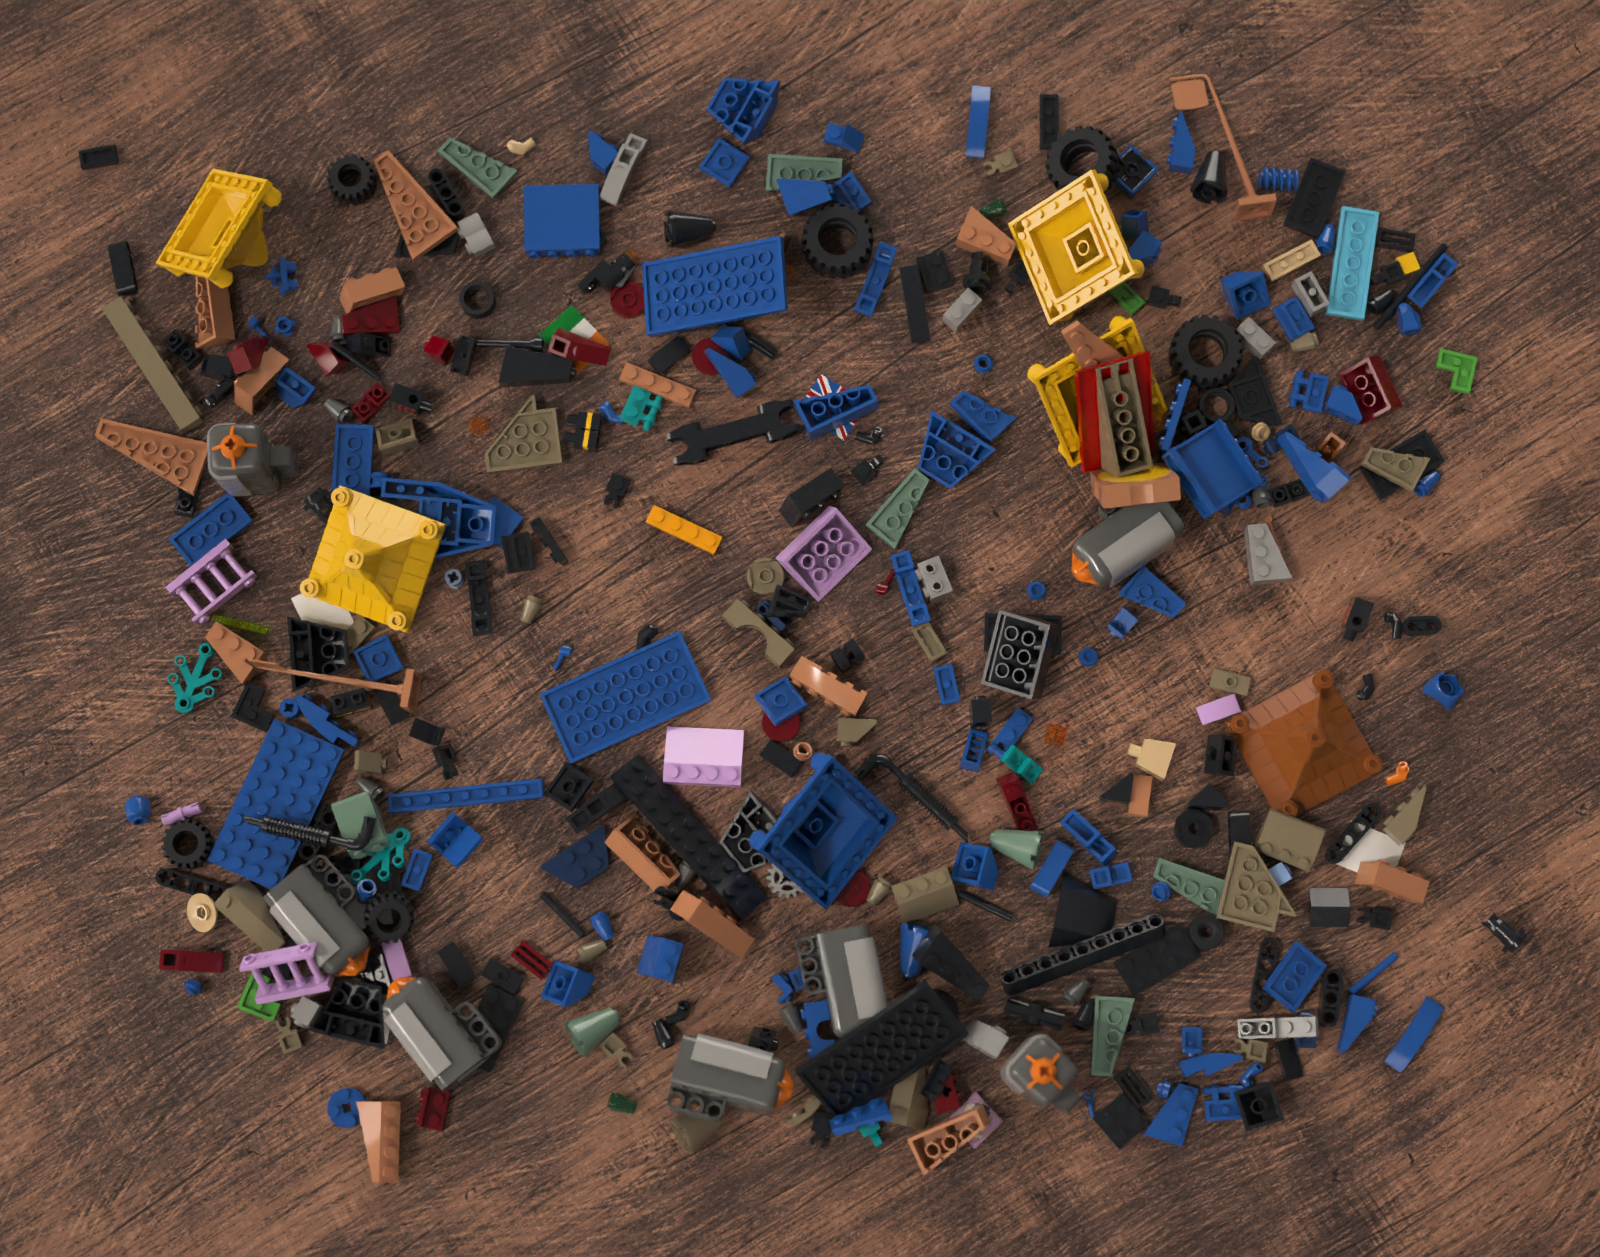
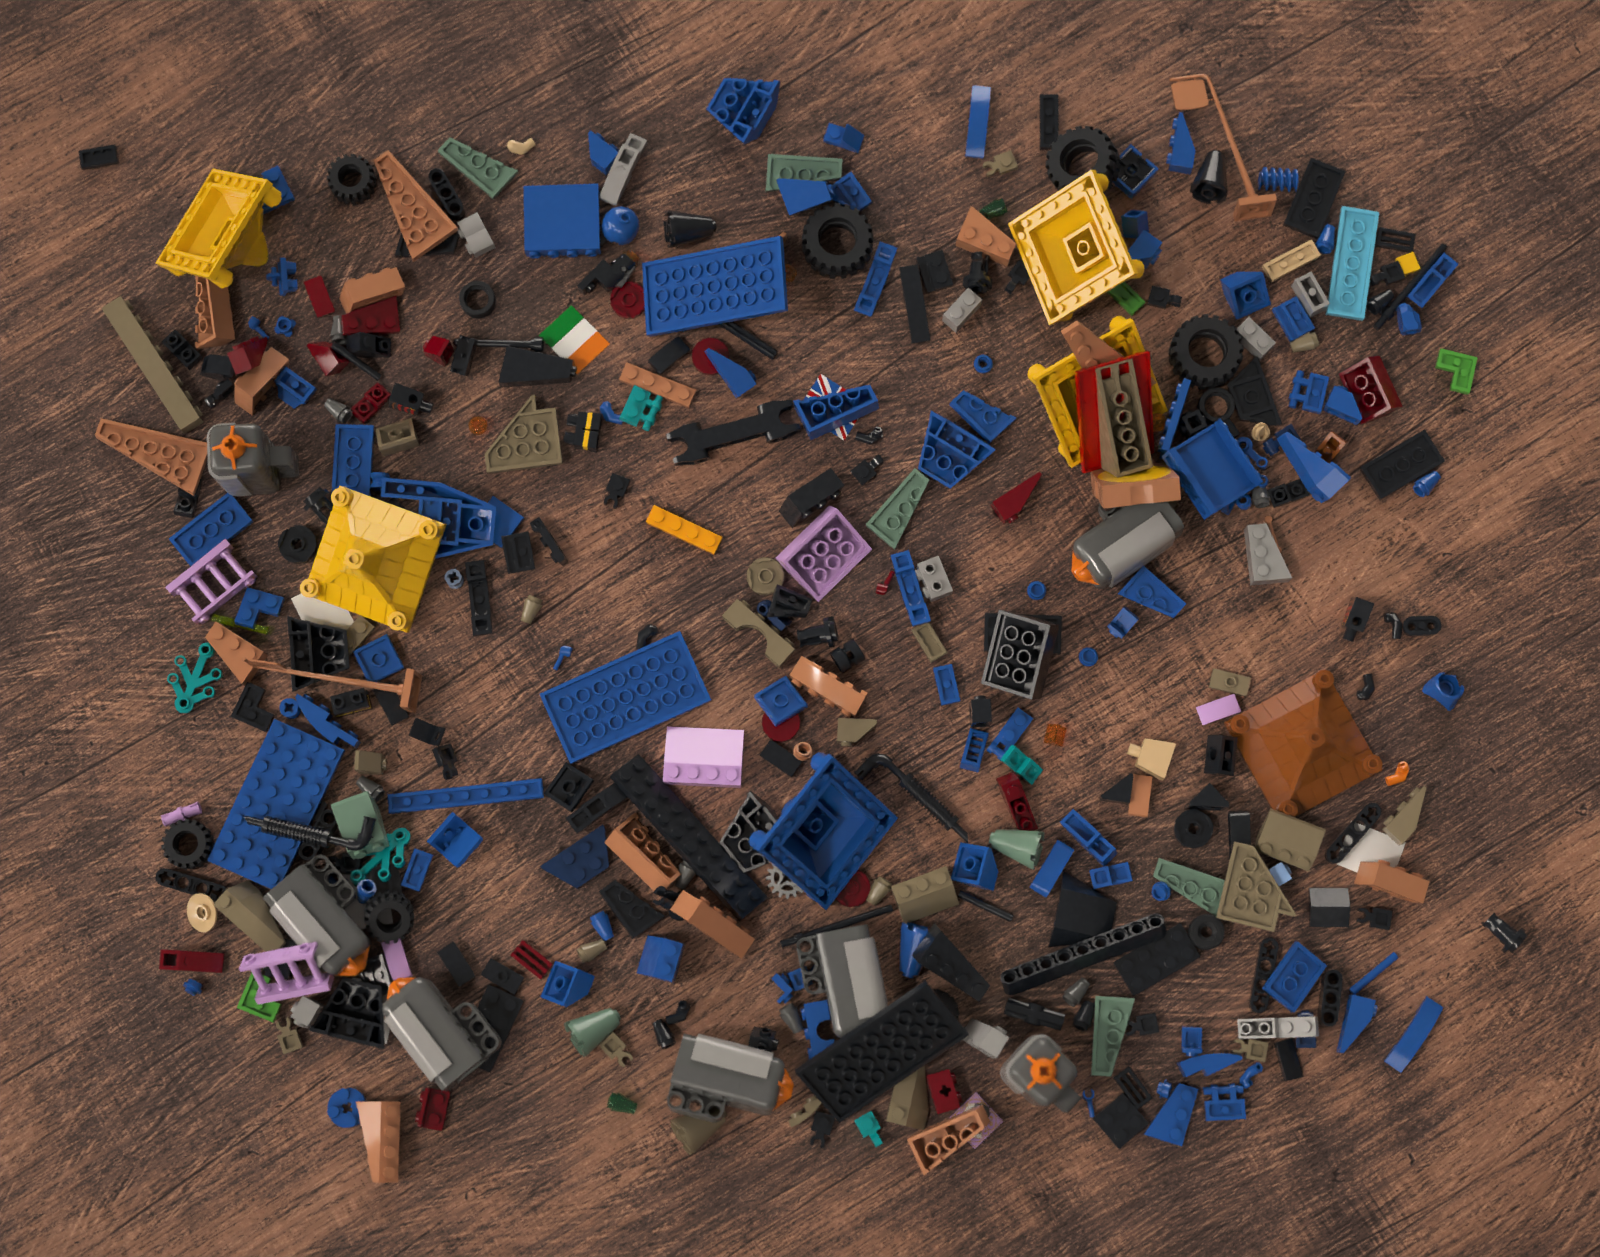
(123, 268): black beam -> none
(138, 810): blue head -> none
(256, 602): none -> blue plate
(276, 177): none -> blue plate
(292, 535): none -> black plate
(319, 296): none -> dark red slope
(562, 914): black bar -> none
(578, 348): dark red slope -> none
(620, 225): none -> blue cylinder
(630, 910): none -> black wing
(724, 163): blue tile -> none
(732, 341): blue slope -> none
(819, 634): none -> black piece
(837, 925): none -> black bar
(858, 1116): blue wing -> none
(932, 1087): black hinge -> none
(1011, 503): none -> dark red slope
(1258, 1106): black slope -> none
(1398, 468): dark tan wing -> none

